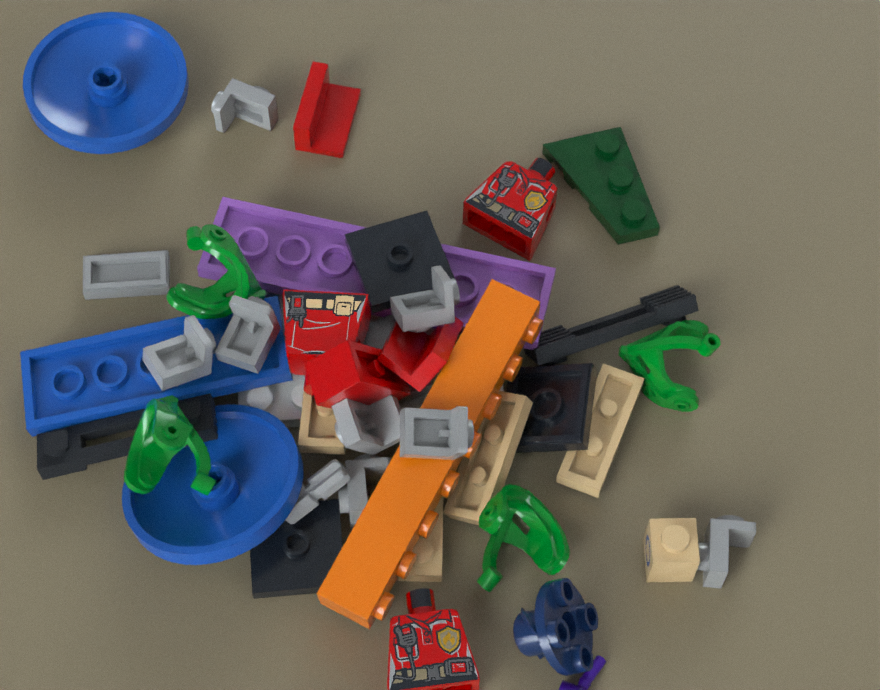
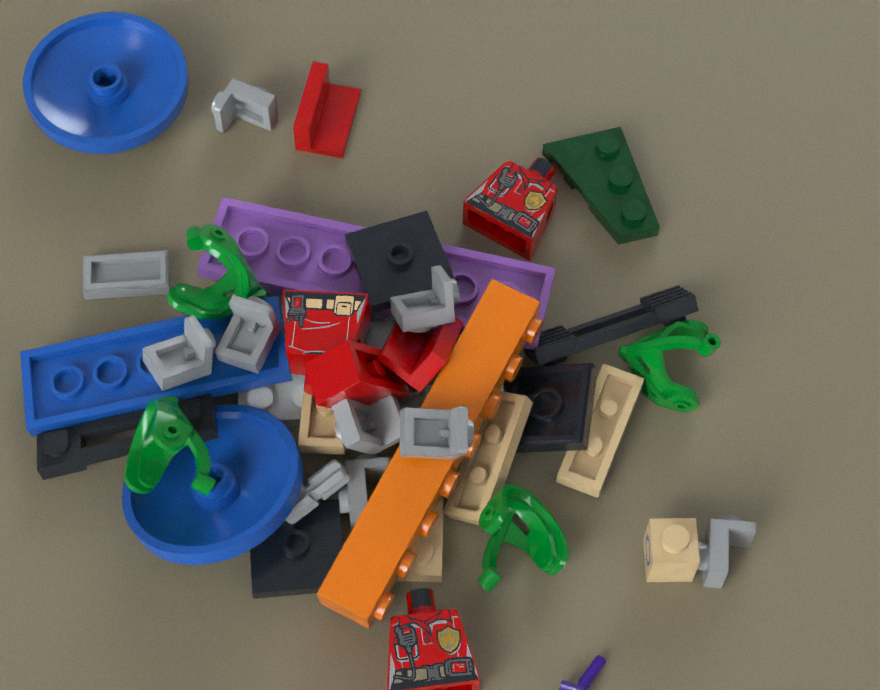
(558, 628): dark blue plate -> none

